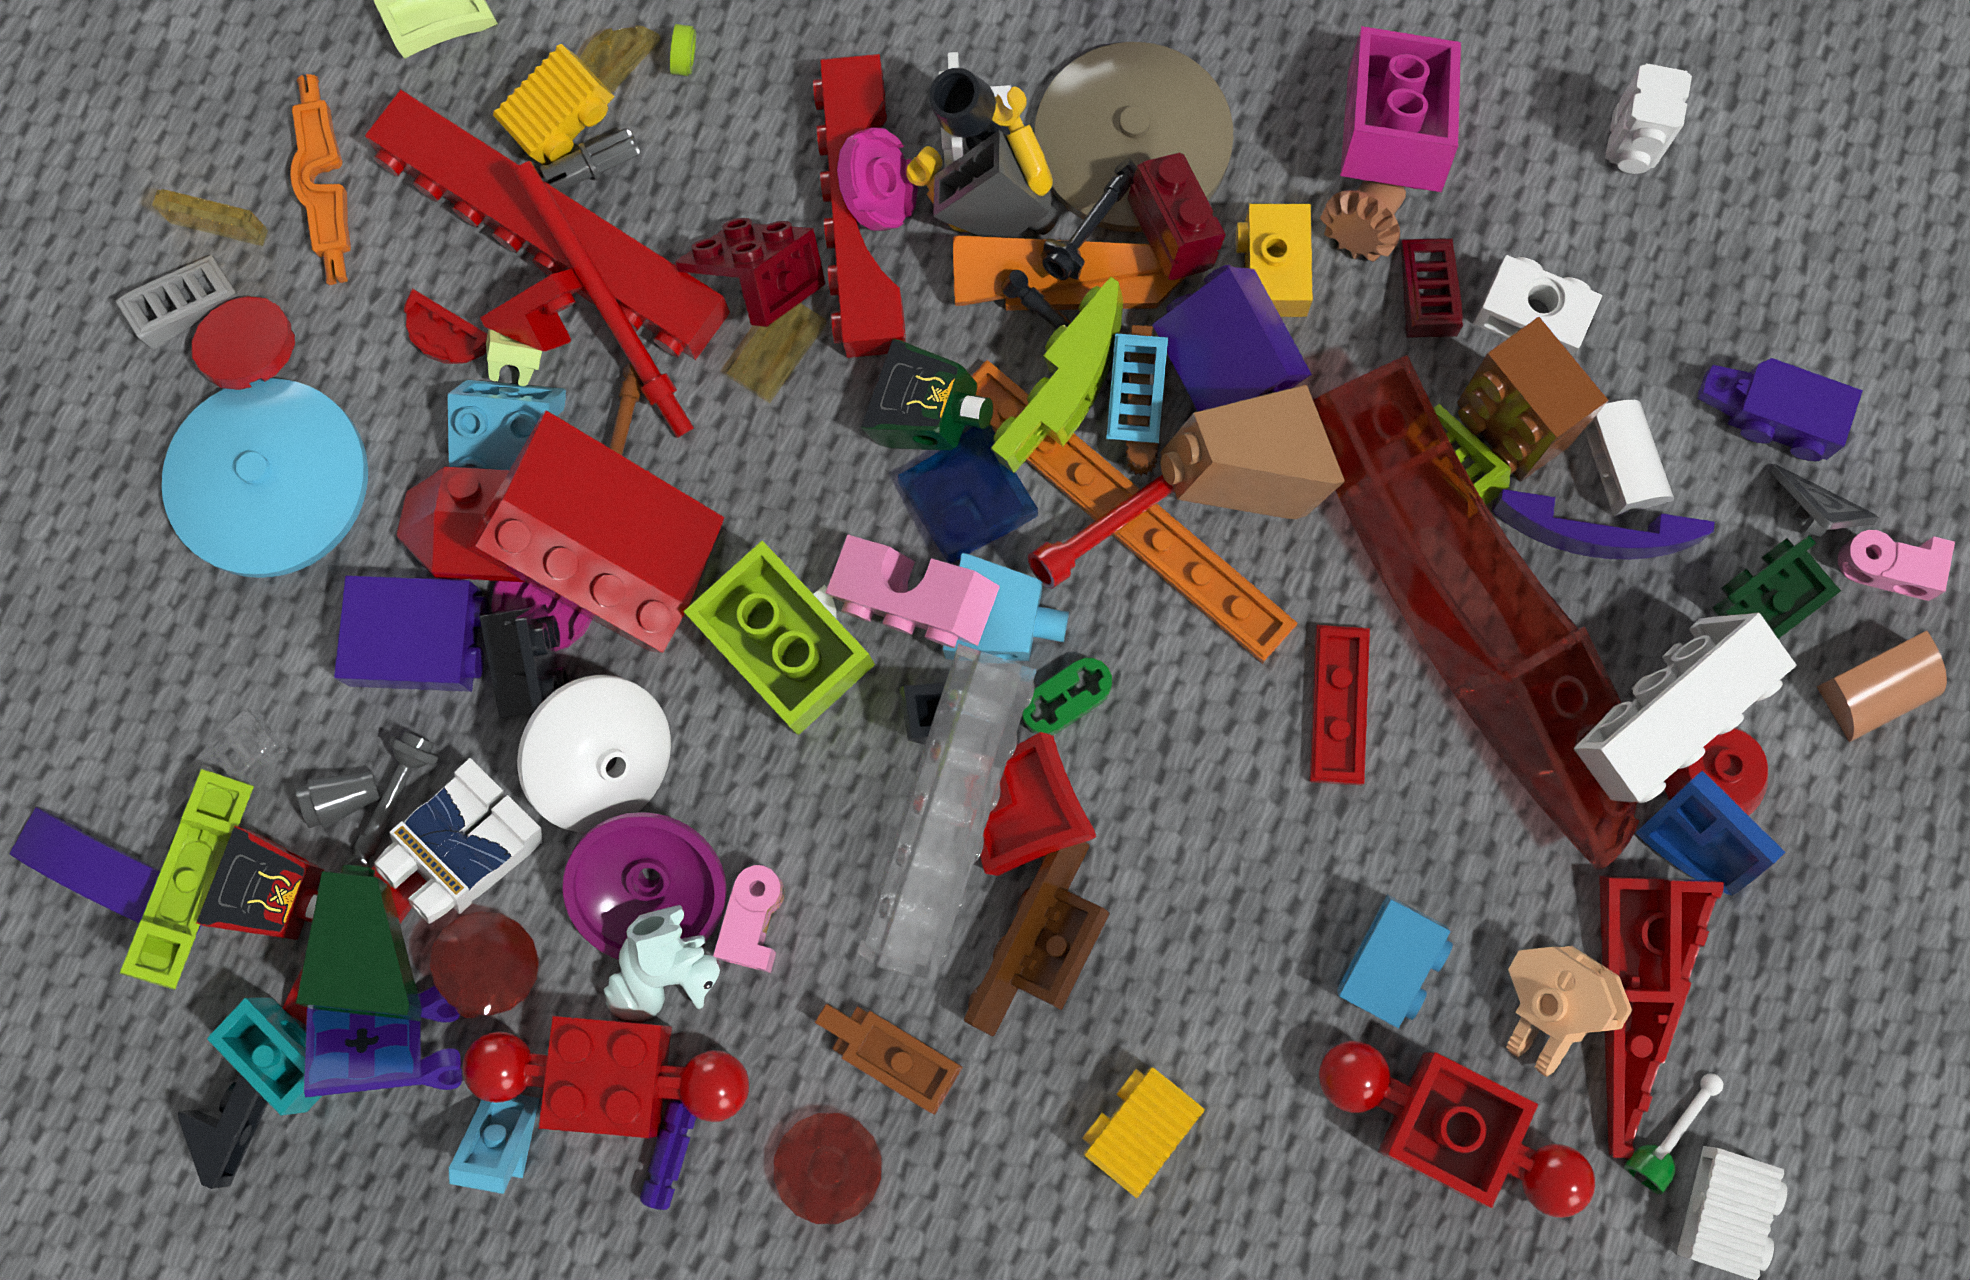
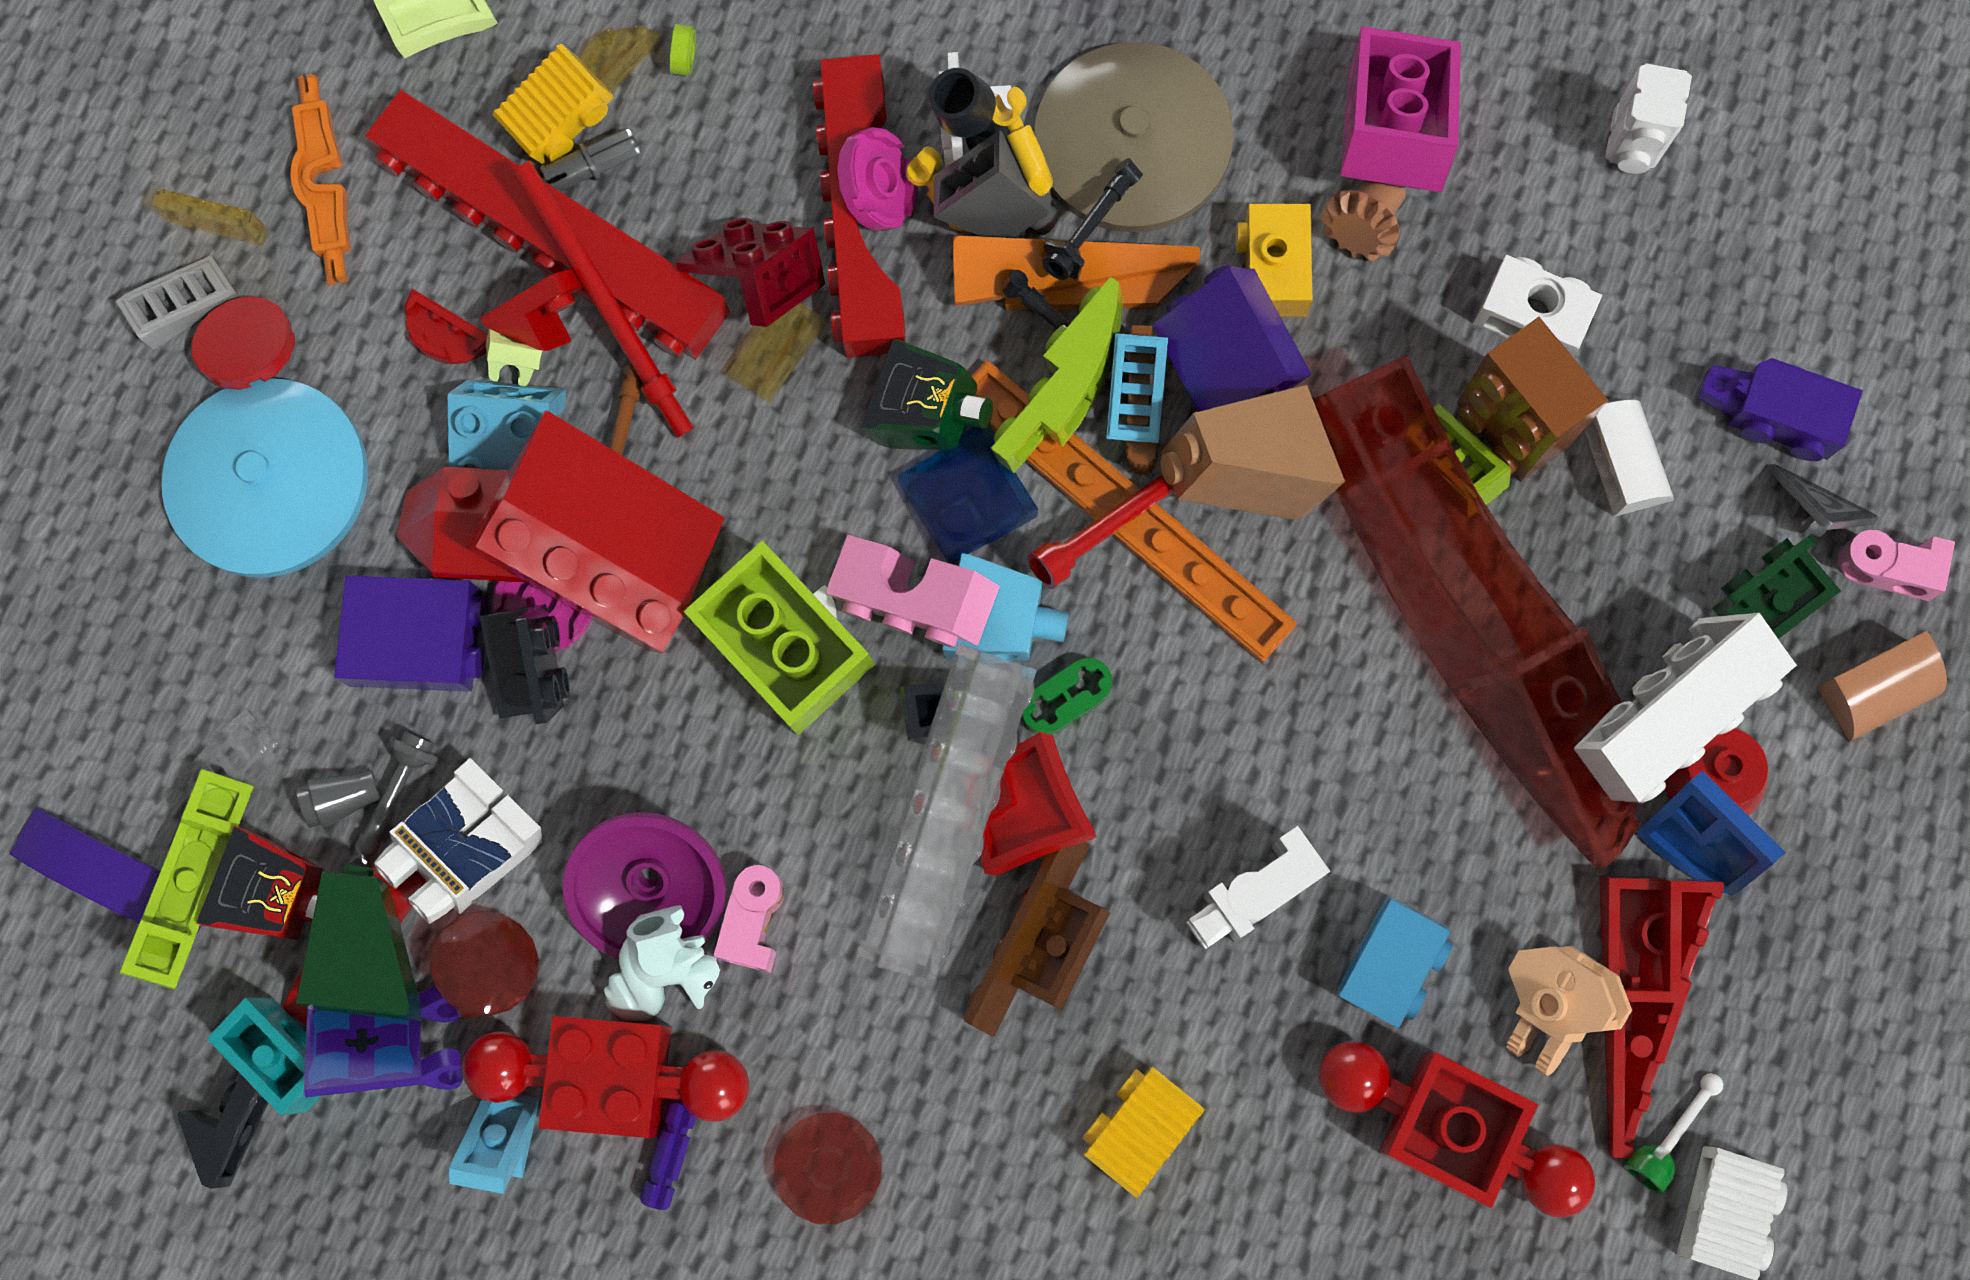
(576, 736): white dish -> none
(891, 1056): dark orange hinge -> none
(1175, 216): dark red brick -> none
(1259, 893): none -> white hips
(1339, 705): red tile -> none
(1431, 324): dark red slope -> none
(1534, 518): dark purple slope -> none

